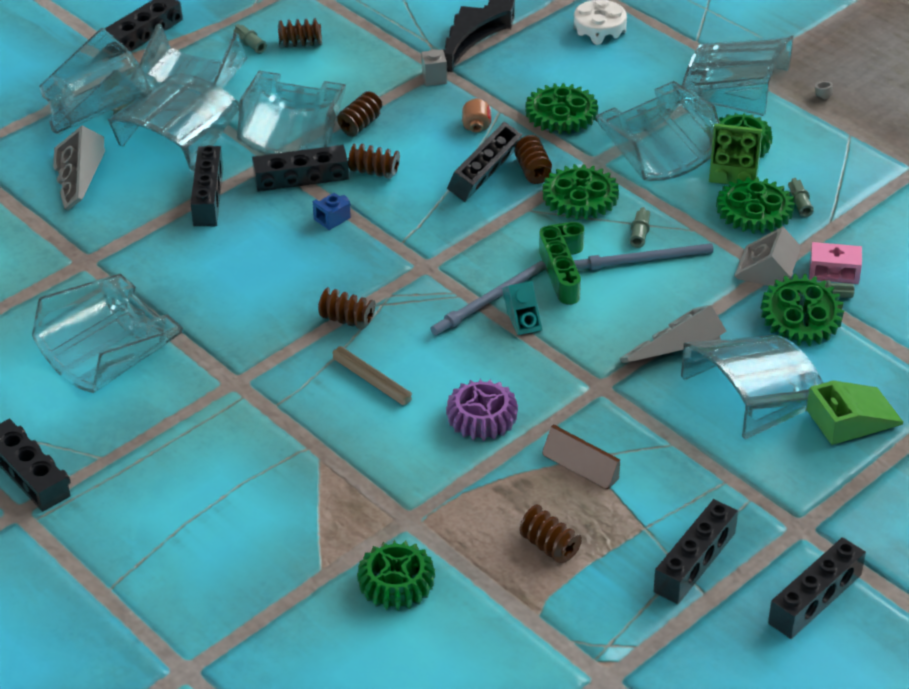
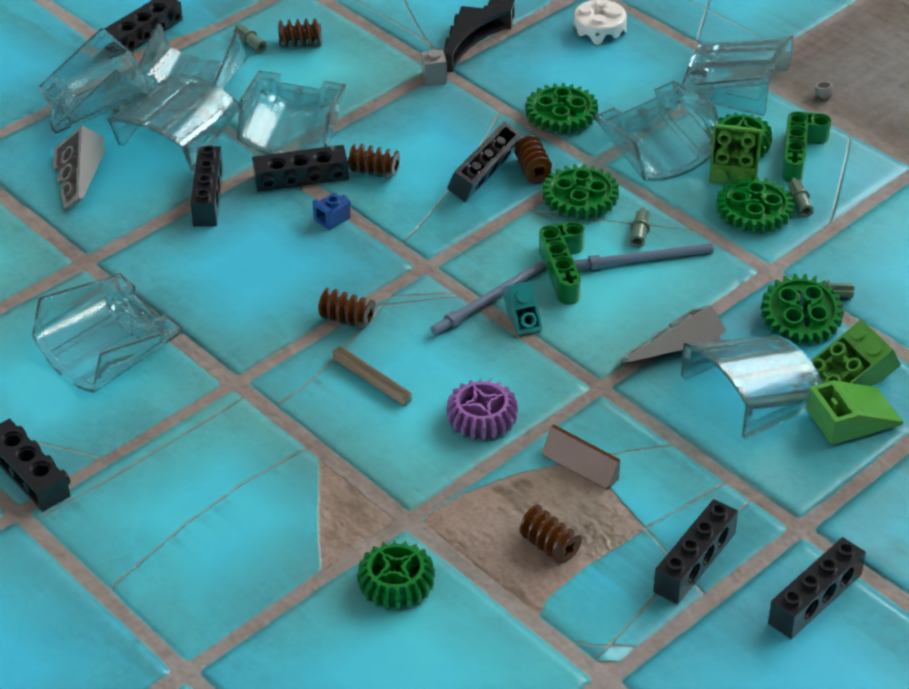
(359, 113): reddish brown piece -> none
(476, 114): nougat head -> none
(769, 258): light grey slope -> none
(800, 130): none -> green beam
(835, 262): bright pink brick -> none
(857, 357): none -> bright green slope

